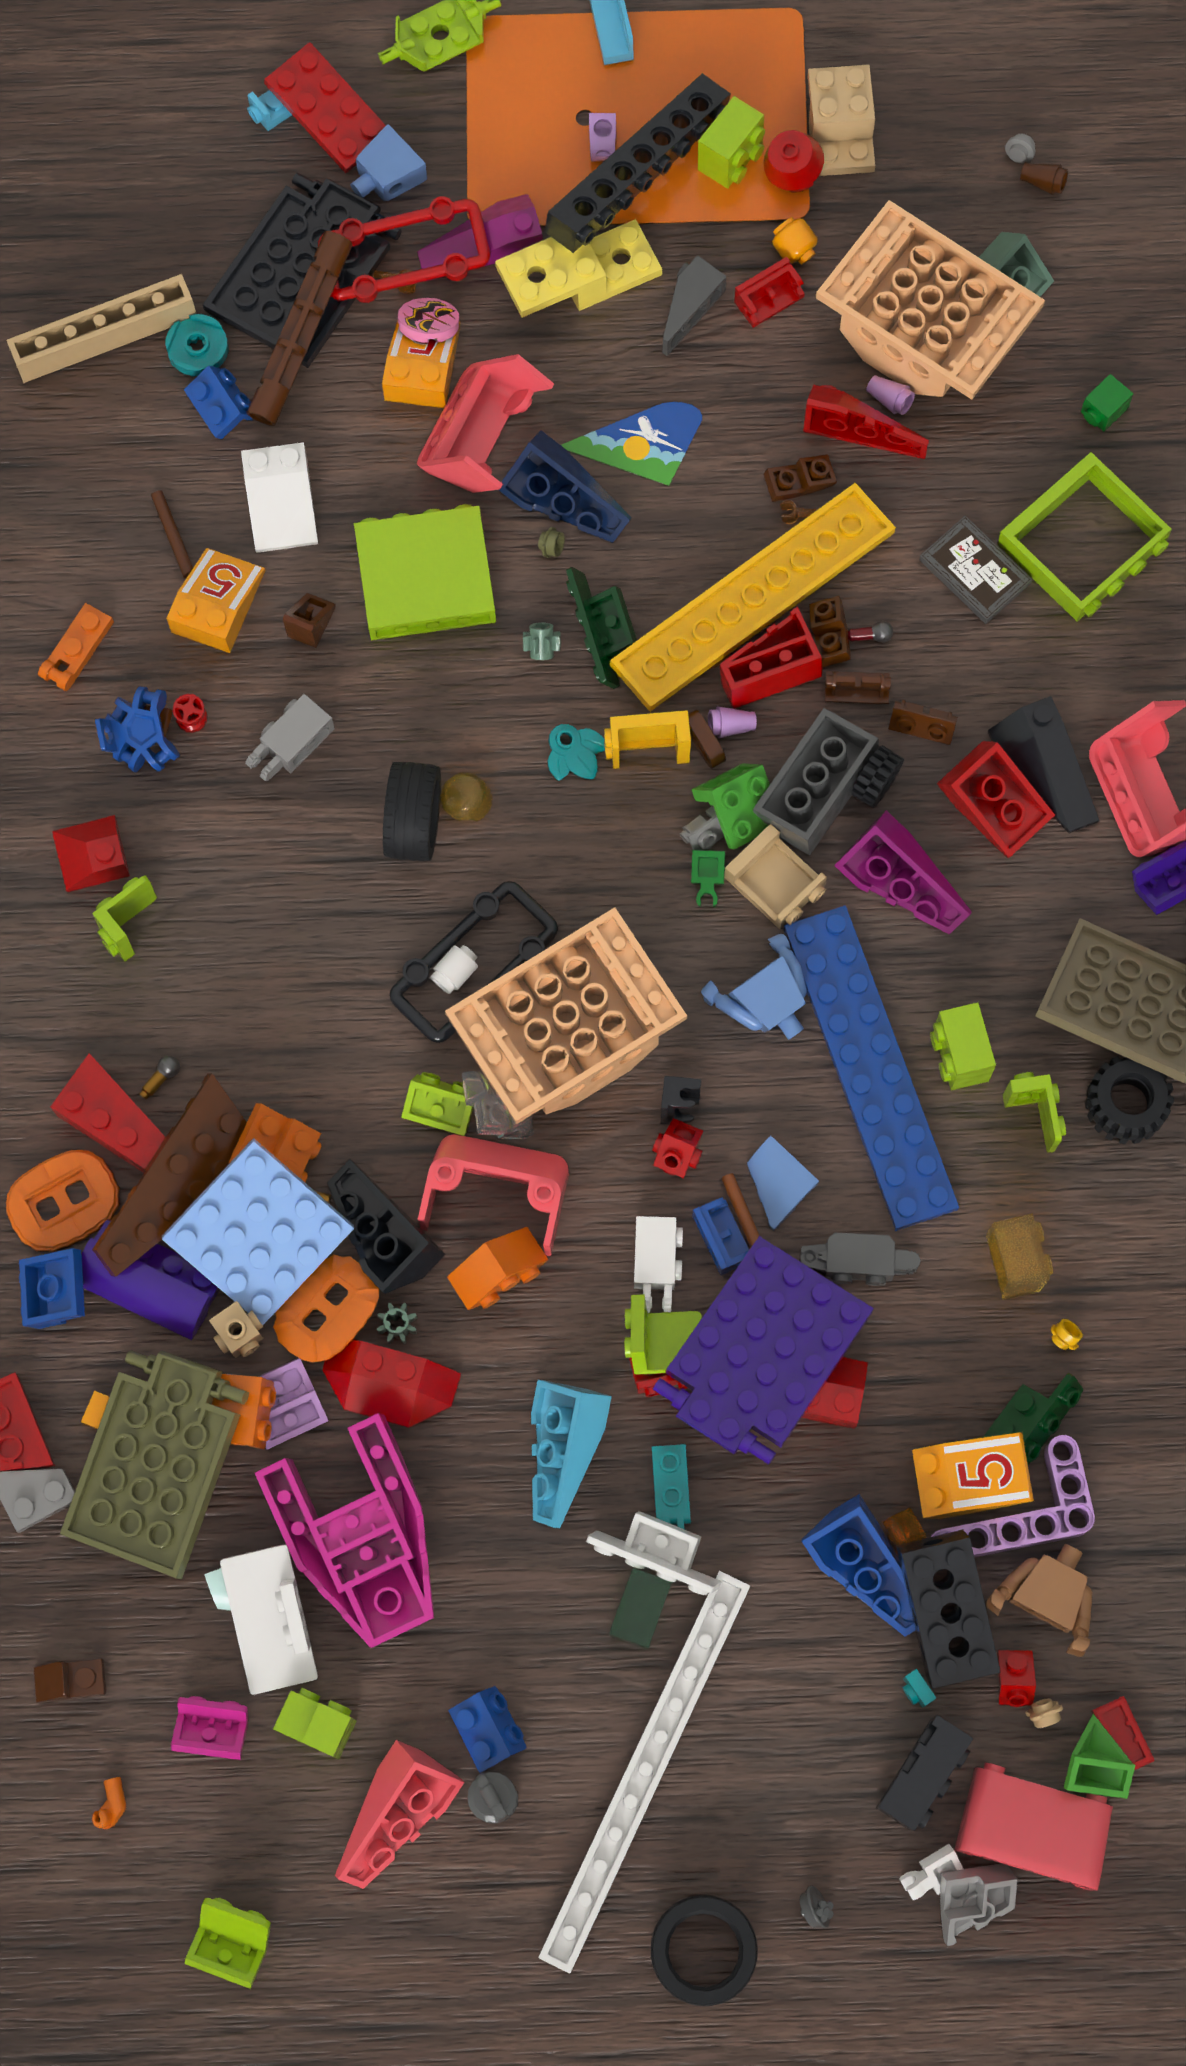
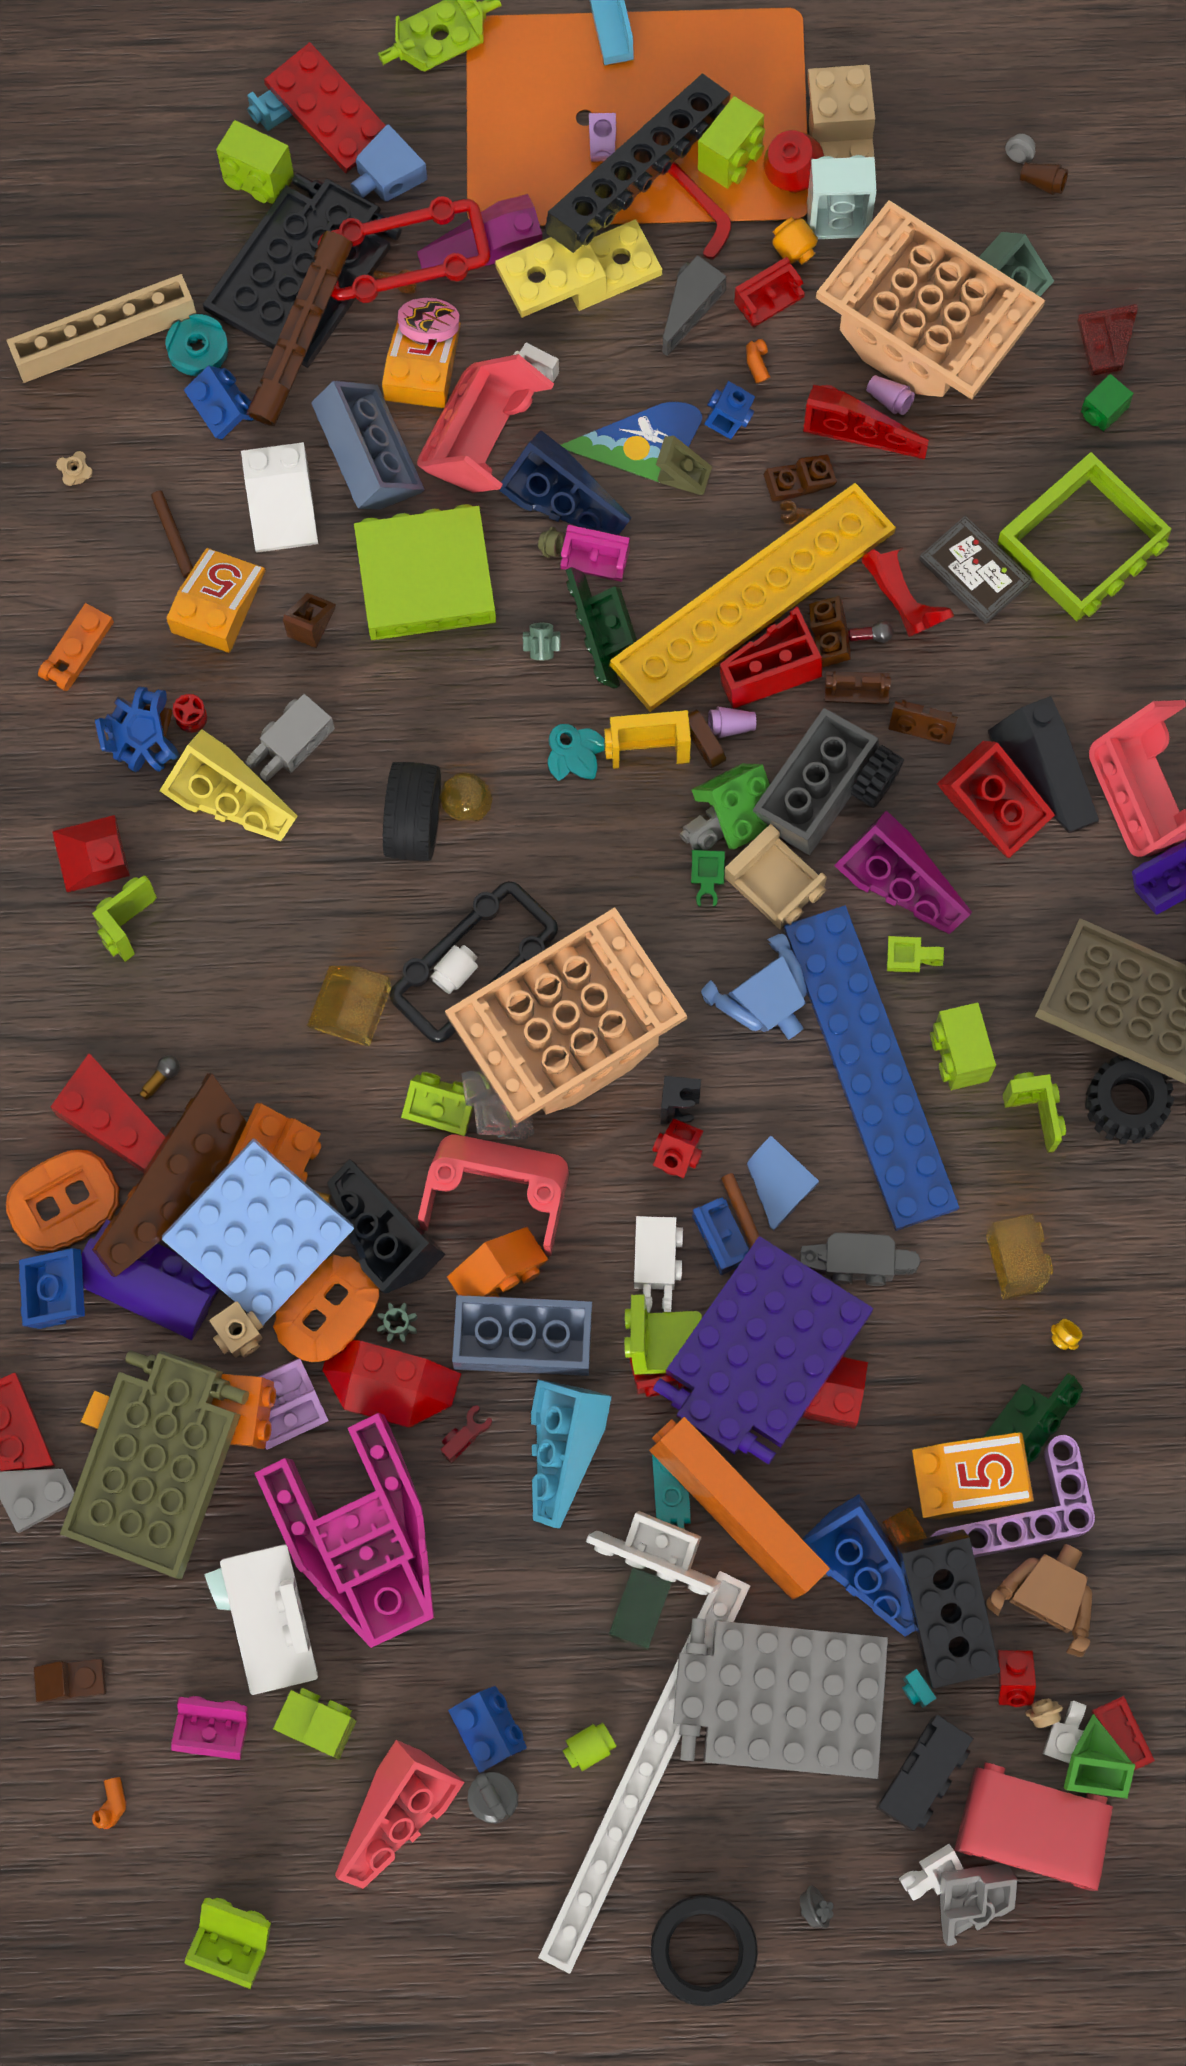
(80, 474): none -> tan plate
(221, 784): none -> light yellow wedge
(254, 162): none -> lime piece
(350, 1003): none -> clear yellow slope
(366, 444): none -> sand blue slope
(458, 1441): none -> dark red plate
(522, 1335): none -> sand blue slope
(542, 361): none -> white bracket
(589, 1746): none -> lime brick
(595, 553): none -> dark pink hinge
(682, 467): none -> olive slope
(715, 212): none -> red piece
(729, 409): none -> blue brick
(738, 1508): none -> orange brick
(754, 351): none -> orange arm
(783, 1698): none -> light grey plate
(841, 196): none -> light aqua brick
(889, 577): none -> red animal
(907, 954): none -> lime plate
(1065, 1736): none -> white plate
(1107, 337): none -> clear red wing

